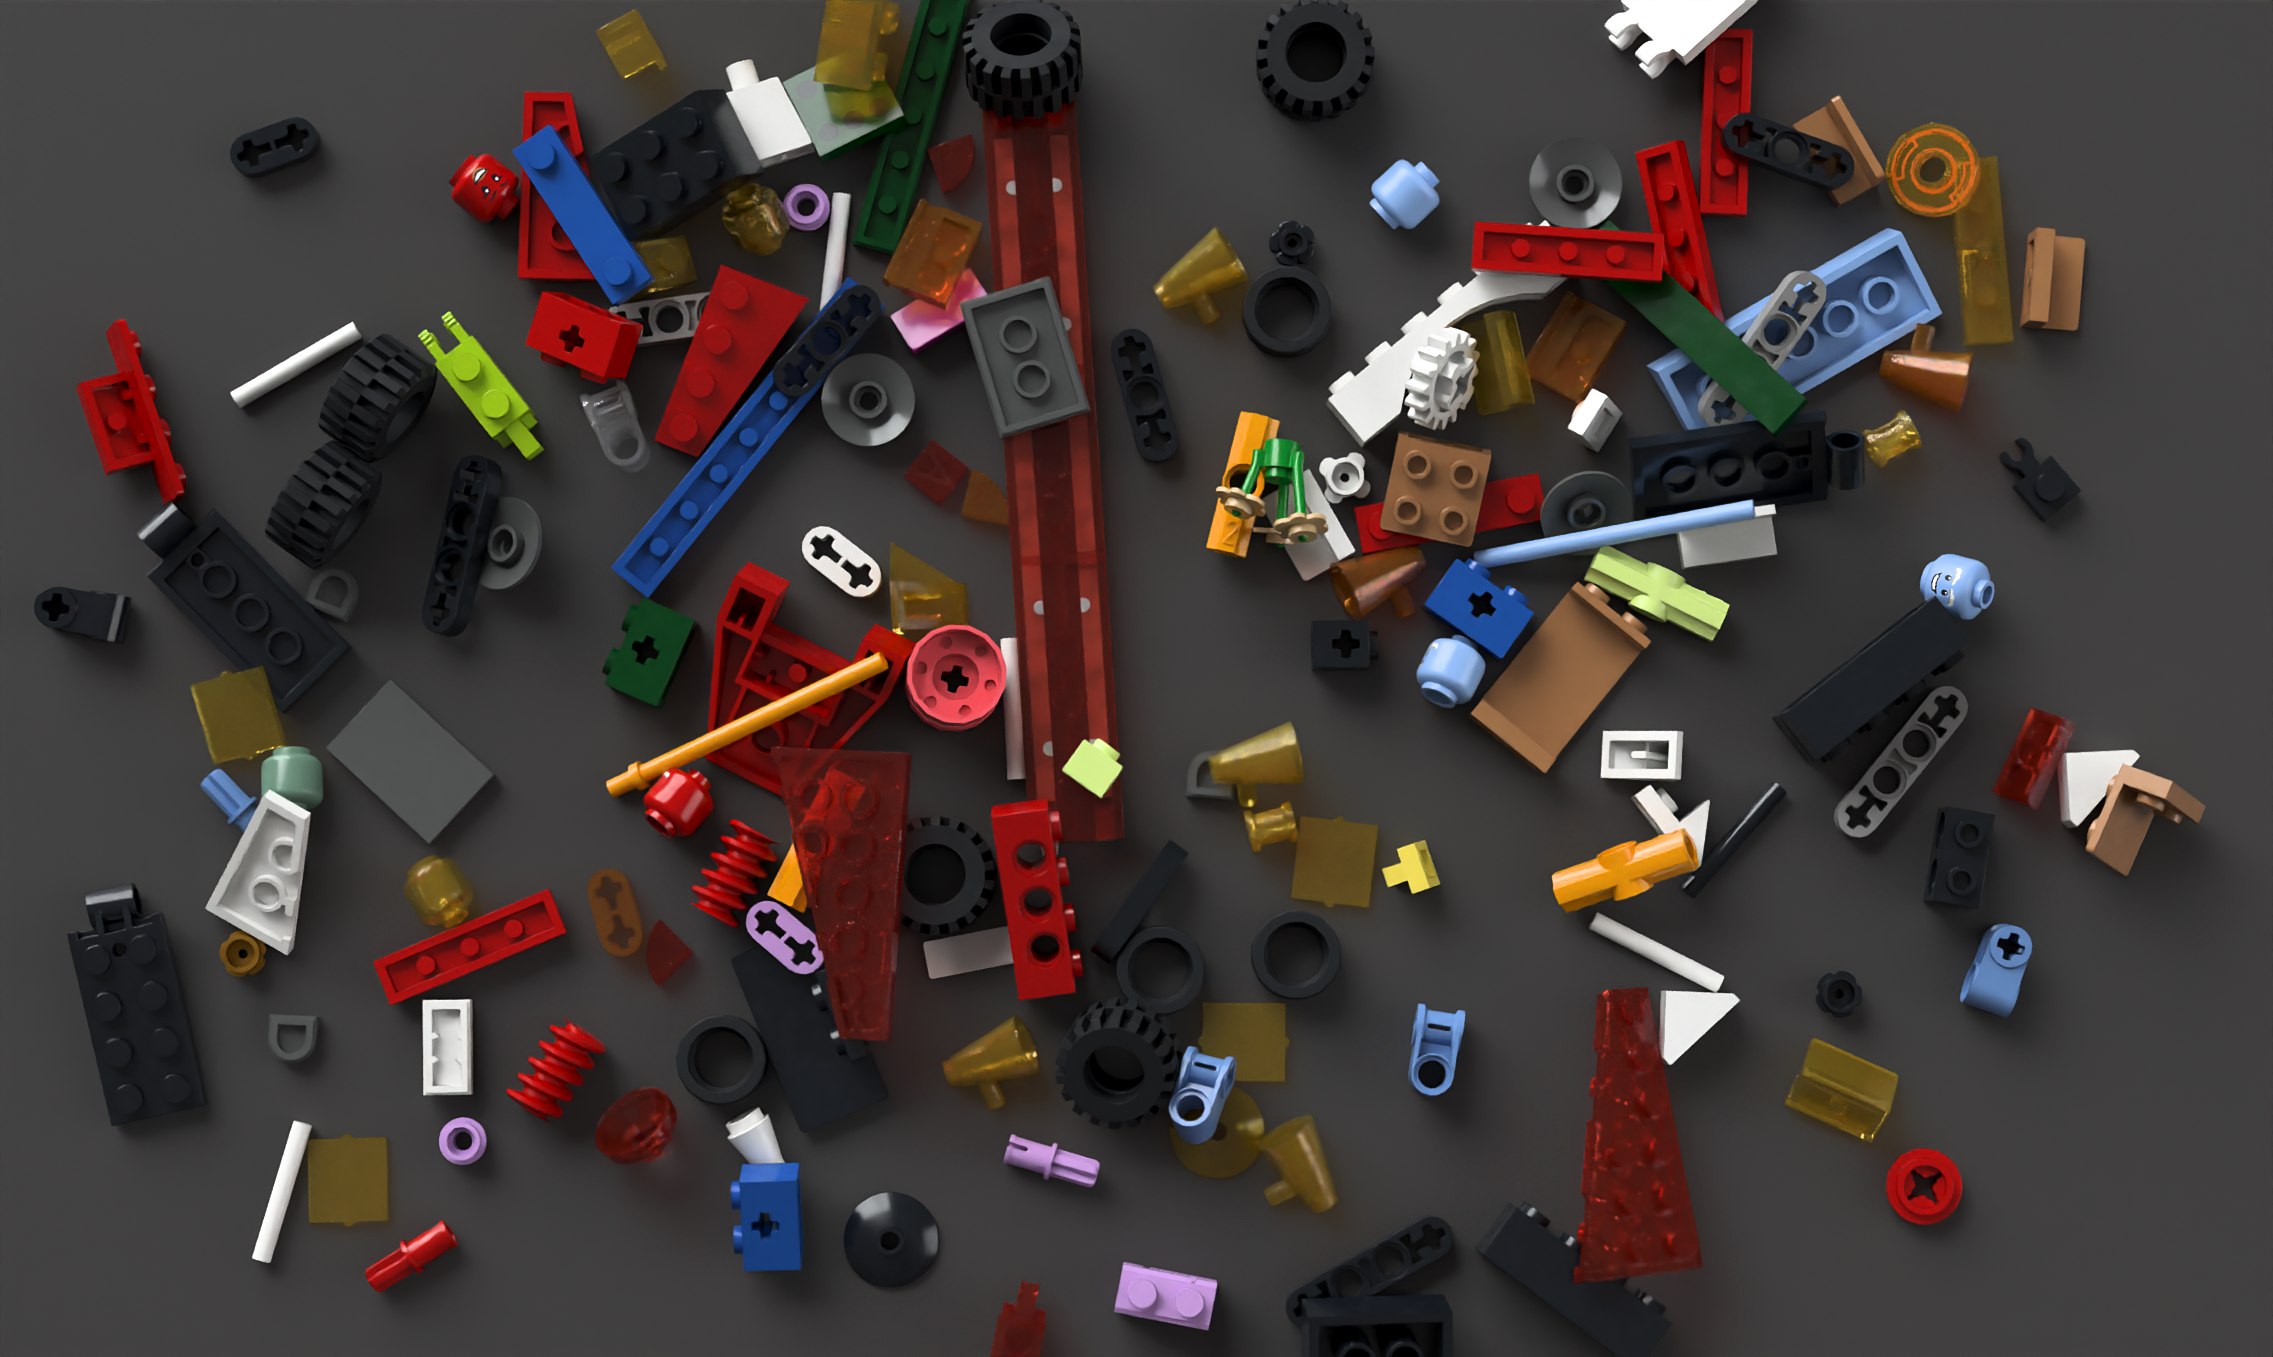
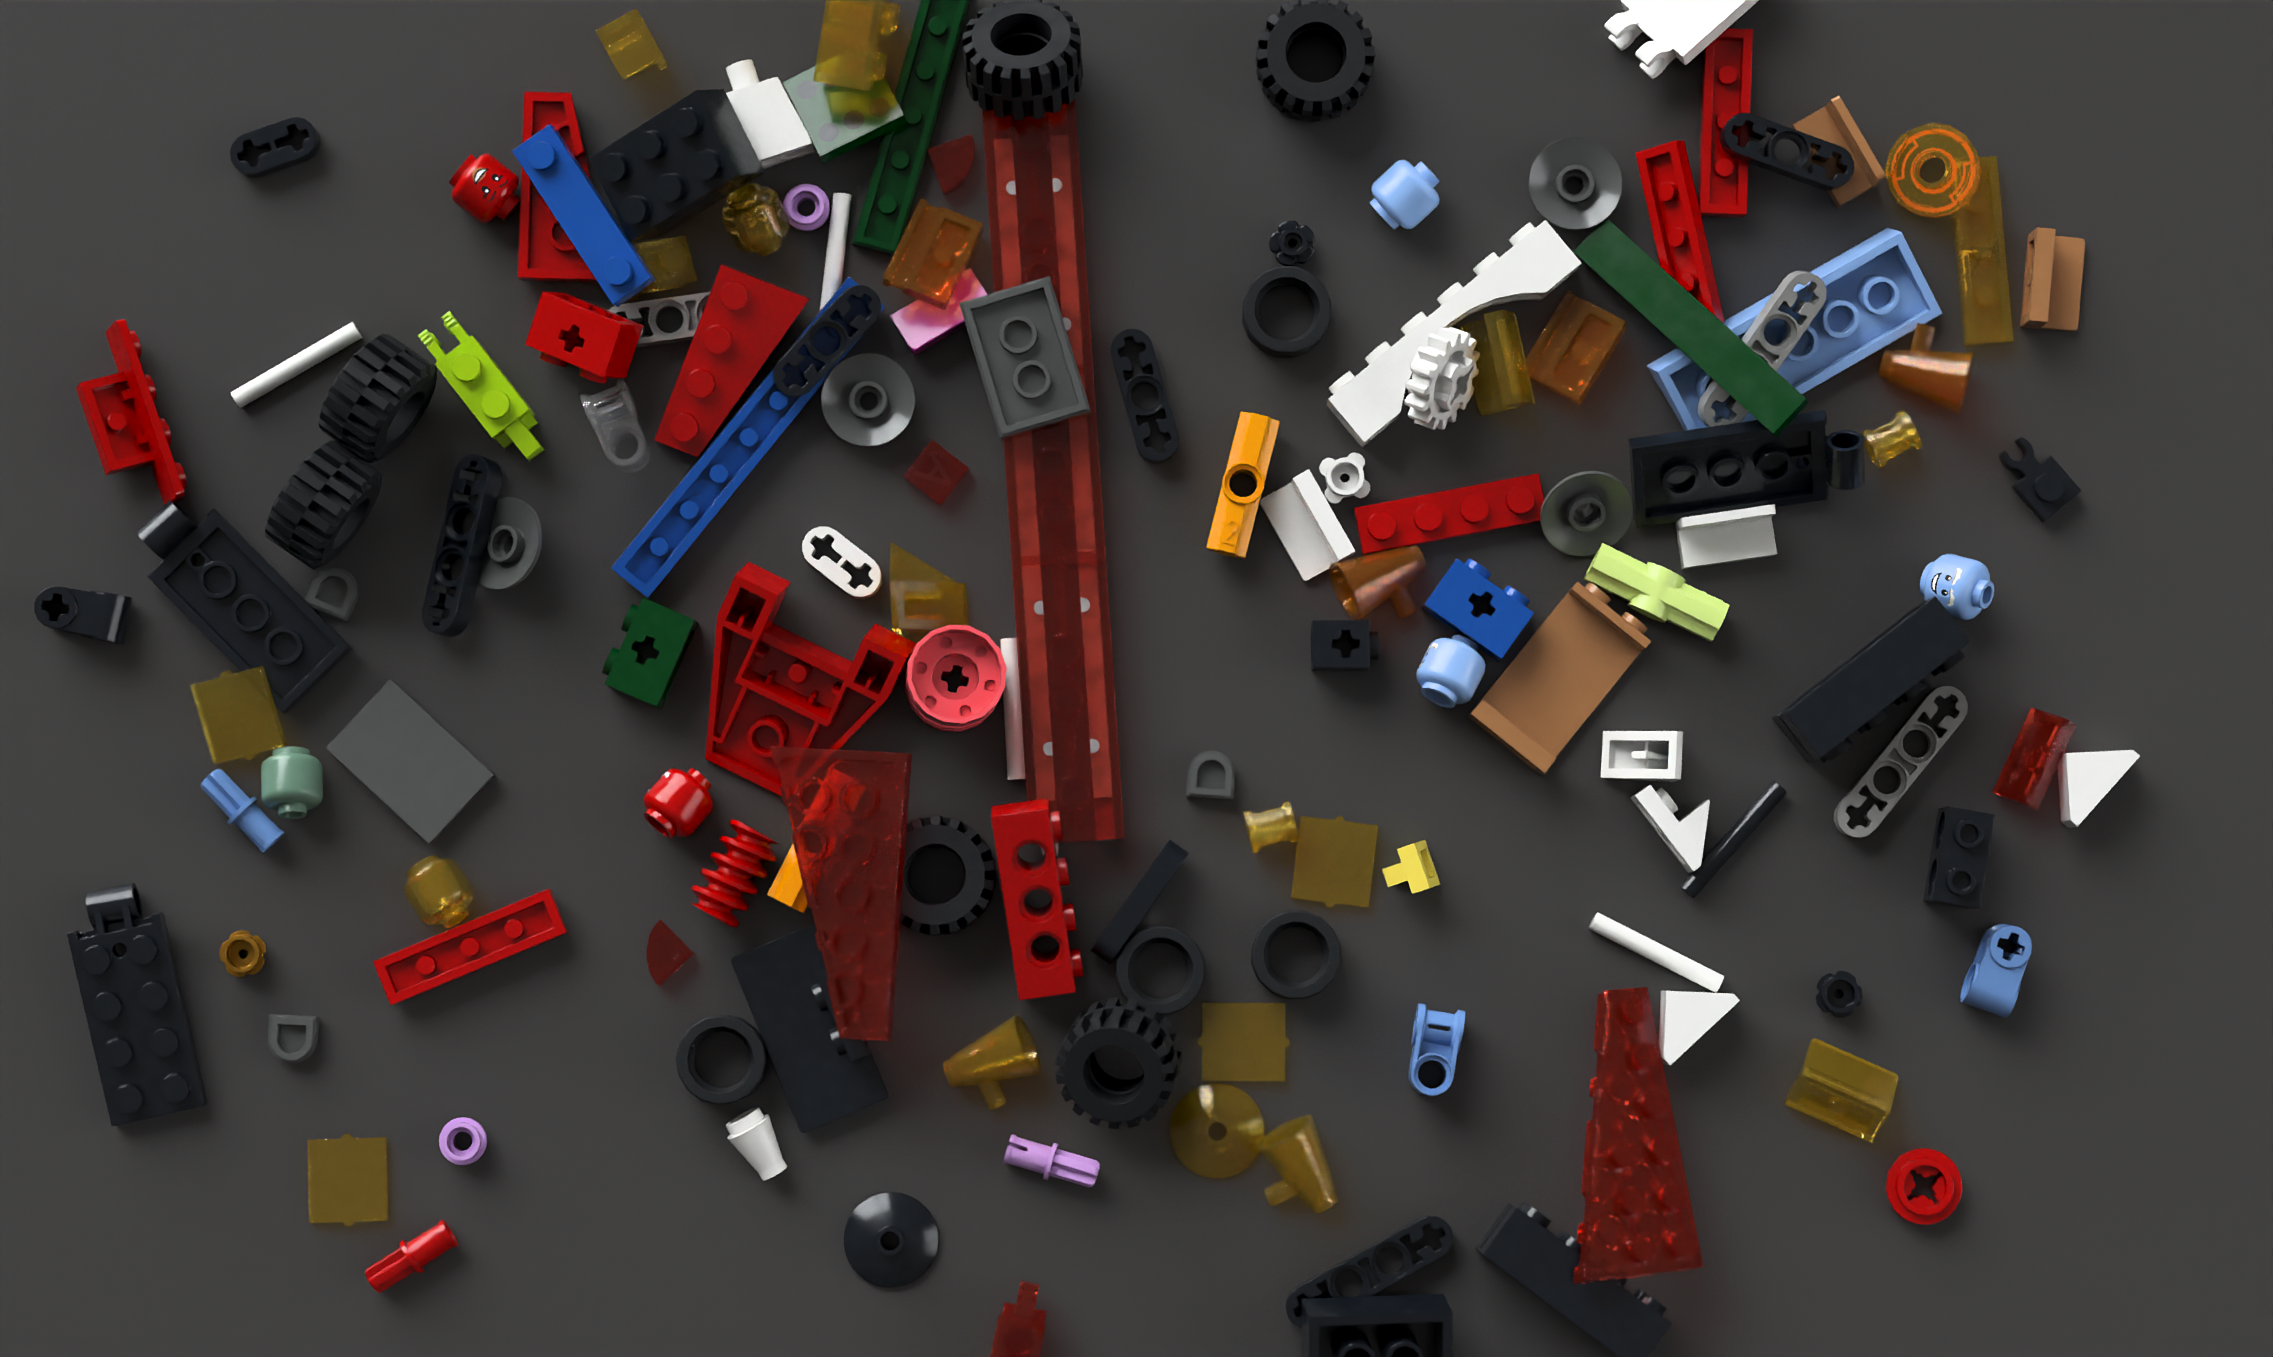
(266, 874): white wing -> none
(282, 1191): white bar -> none
(447, 1047): white plate -> none
(556, 1070): red piece -> none
(605, 916): clear orange beam -> none
(632, 1121): clear red piece -> none
(641, 774): light orange bar -> none
(776, 1191): blue brick -> none
(778, 946): lavender beam -> none
(968, 952): white sticker -> none
(985, 500): clear orange tile -> none
(1094, 767): yellowish green plate -> none
(1165, 1296): lavender brick -> none
(1200, 272): clear yellow piece -> none
(1202, 1085): medium blue piece -> none
(1262, 759): clear yellow piece -> none
(1282, 464): plant -> none
(1435, 488): medium nougat bracket -> none
(1567, 252): red plate -> none
(1594, 420): white plate -> none
(1616, 534): light blue piece -> none
(1625, 870): light orange piece -> none
(2128, 811): medium nougat bracket -> none

